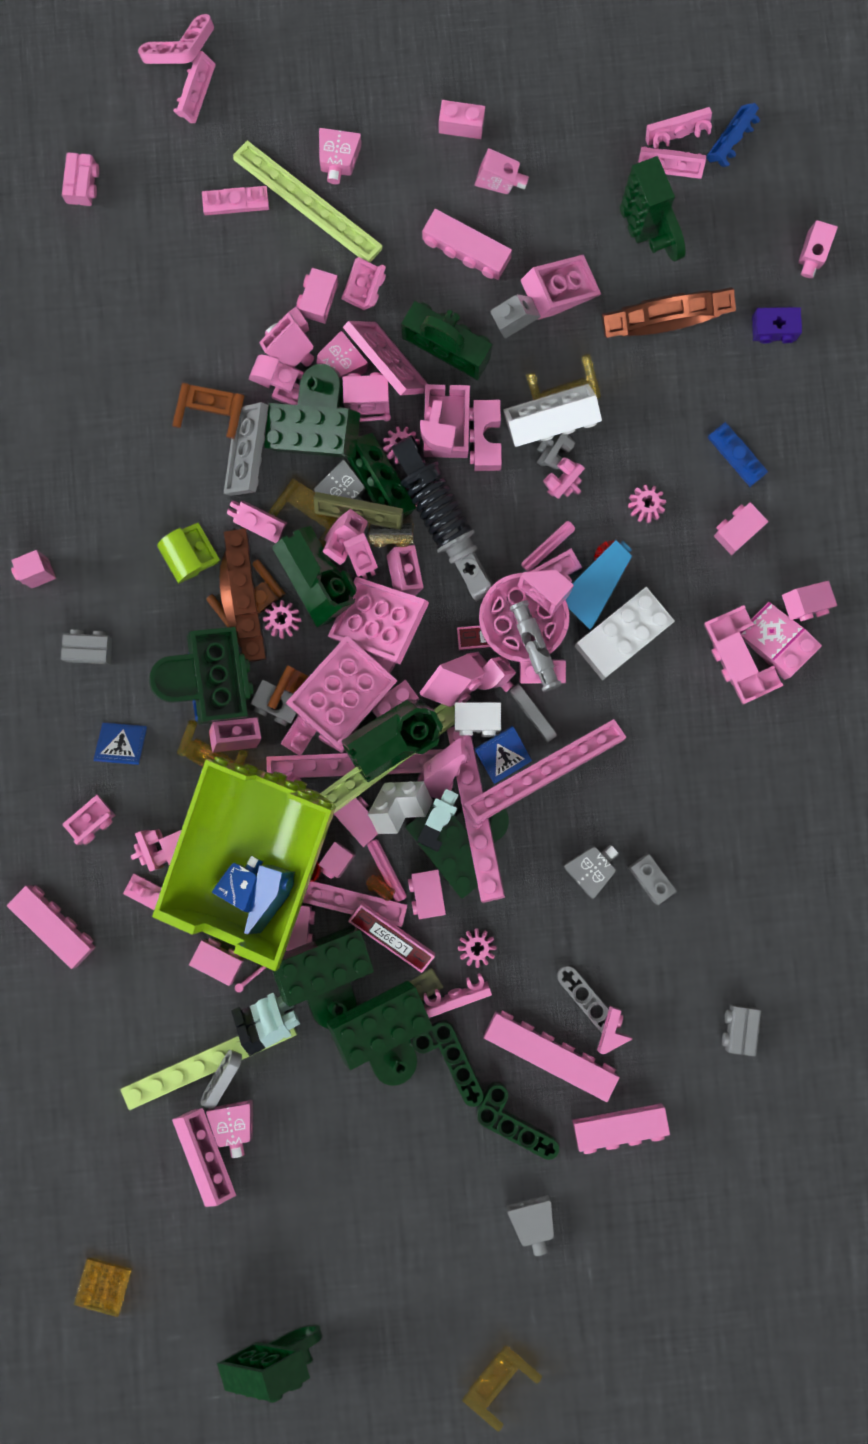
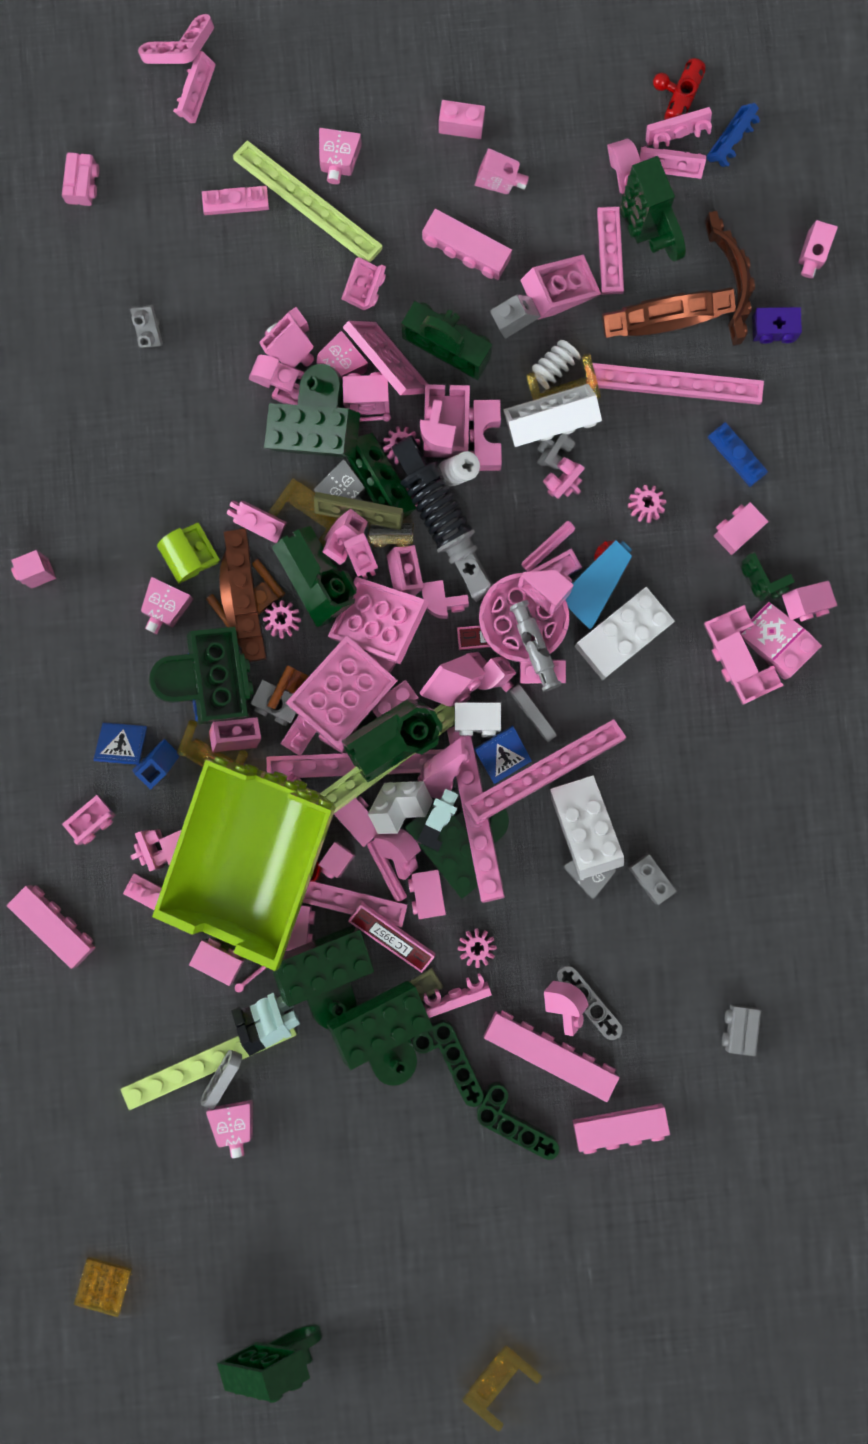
(86, 648): light grey brick -> none
(146, 326): none -> light grey hips
(156, 764): none -> blue slope
(163, 605): none -> bright pink torso
(204, 1157): bright pink brick -> none
(209, 401): dark orange plate -> none
(238, 884): blue torso -> none
(246, 451): light grey plate -> none
(270, 892): slope -> none
(318, 295): bright pink brick -> none
(380, 887): clear orange pin -> none
(401, 849): none -> bright pink brick
(438, 604): none -> bright pink brick
(459, 468): none -> white piece
(533, 1222): light grey torso -> none
(554, 361): none -> white piece
(566, 1000): none -> bright pink brick
(587, 827): none -> white brick
(610, 250): none -> bright pink tile
(610, 1038): bright pink slope -> none
(622, 157): none -> bright pink brick
(679, 384): none -> bright pink plate
(689, 80): none -> red piece
(741, 267): none -> copper piece
(760, 584): none -> dark green bracket

